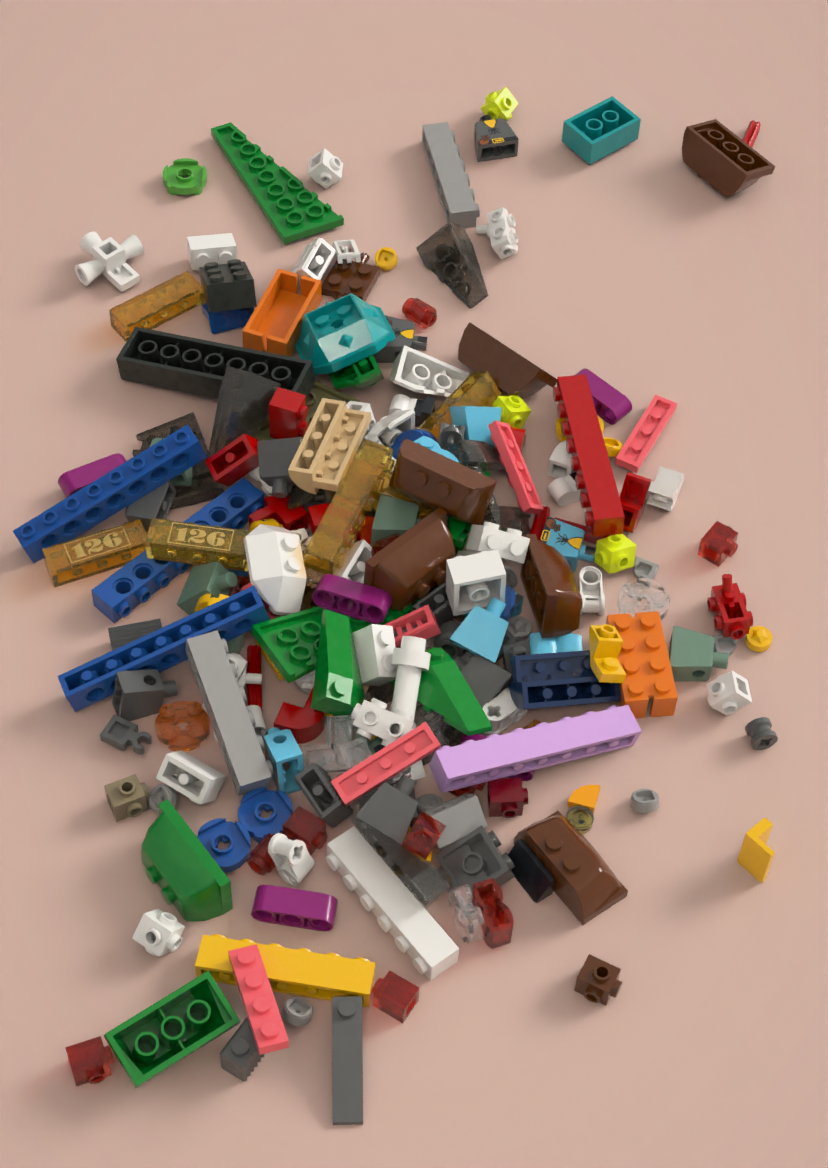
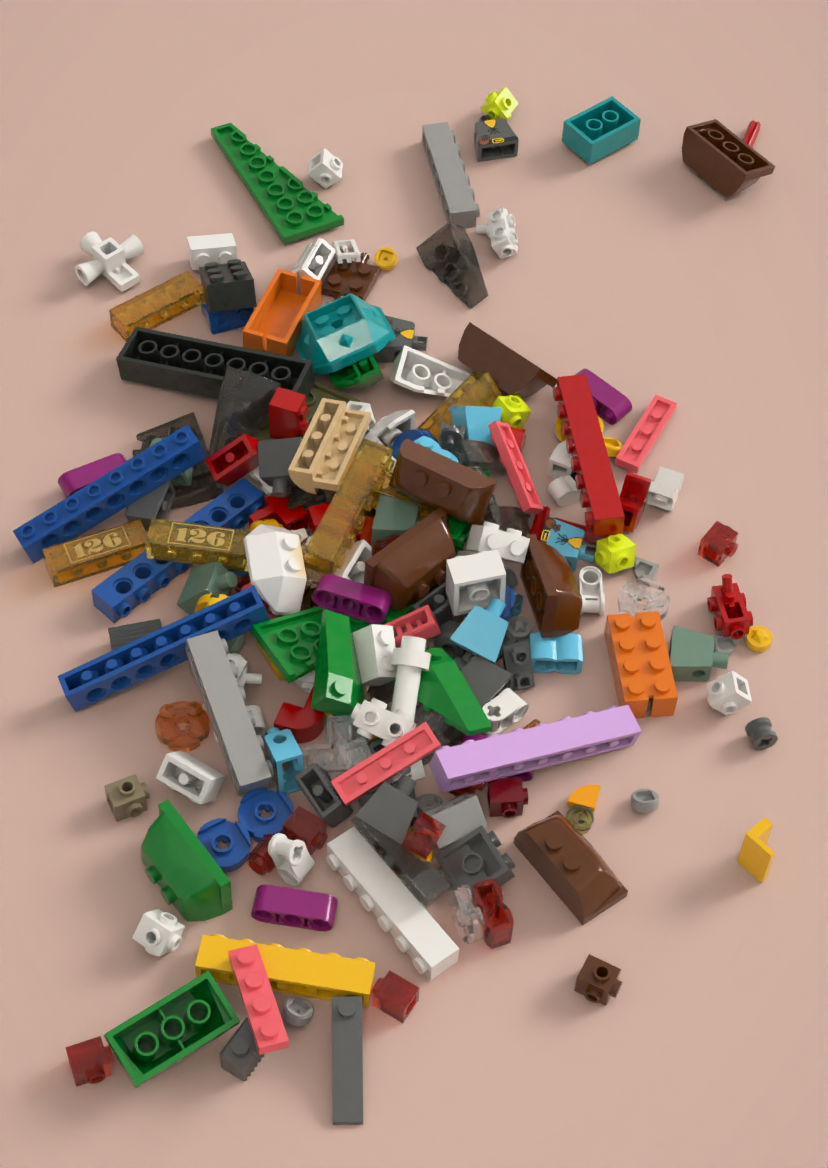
(122, 733): dark grey plate -> none
(140, 693): dark grey torso -> none
(161, 793): light grey tile -> none
(174, 179): bright green plate -> none
(254, 691): red axle -> none
(419, 312): clear red brick -> none
(422, 408): leg -> none
(531, 872): black slope -> none
(558, 681): dark blue brick -> none
(604, 651): yellow slope -> none

